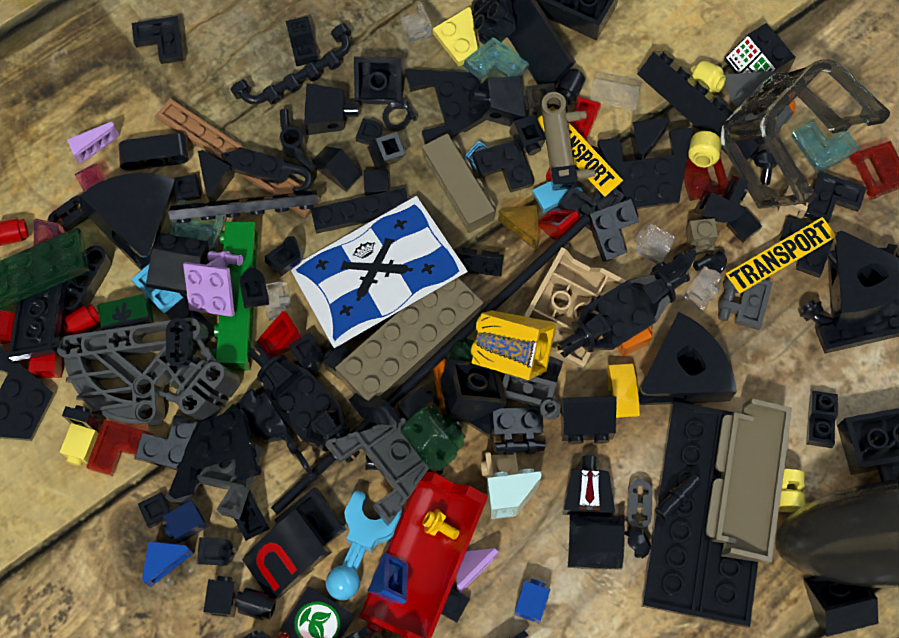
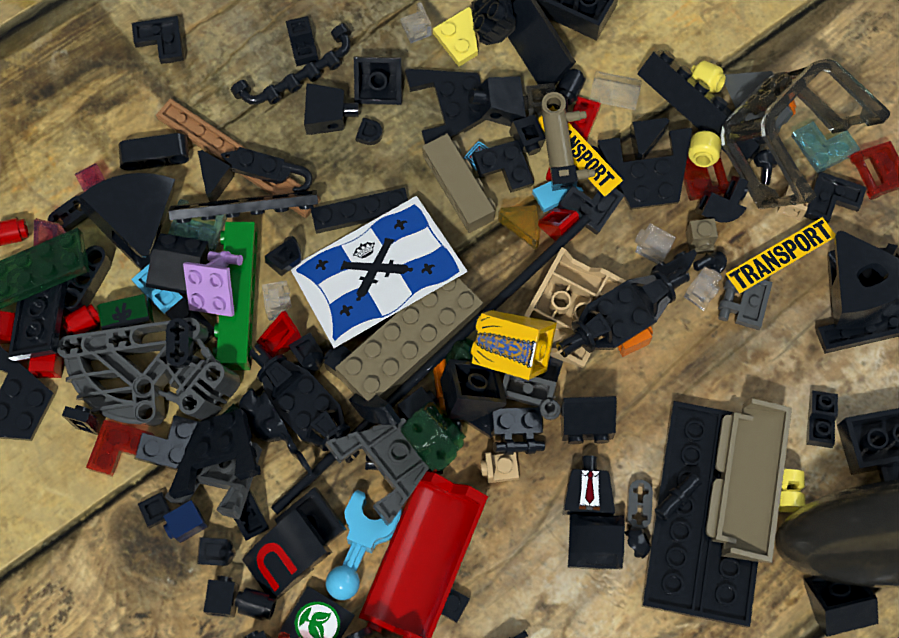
(78, 444): light yellow brick -> none
(92, 141): lavender slope -> none
(163, 559): blue slope -> none
(187, 188): black tile -> none
(253, 288): black plate -> none
(293, 133): black piece -> none
(337, 167): black slope -> none
(375, 181): black tile -> none
(386, 150): black brick -> none
(390, 580): blue slope -> none
(403, 105): black piece -> none
(435, 522): yellow plate -> none
(473, 565): lavender slope -> none
(488, 263): black hinge -> none
(495, 56): clear light blue plate -> none
(510, 493): light aqua slope -> none
(532, 601): blue brick -> none
(606, 226): black plate -> none
(624, 386): yellow slope -> none
(688, 368): black piece -> none
(744, 226): black tile -> none
(760, 52): black slope -> none
(812, 311): black plate -> none
(813, 262): black plate -> none

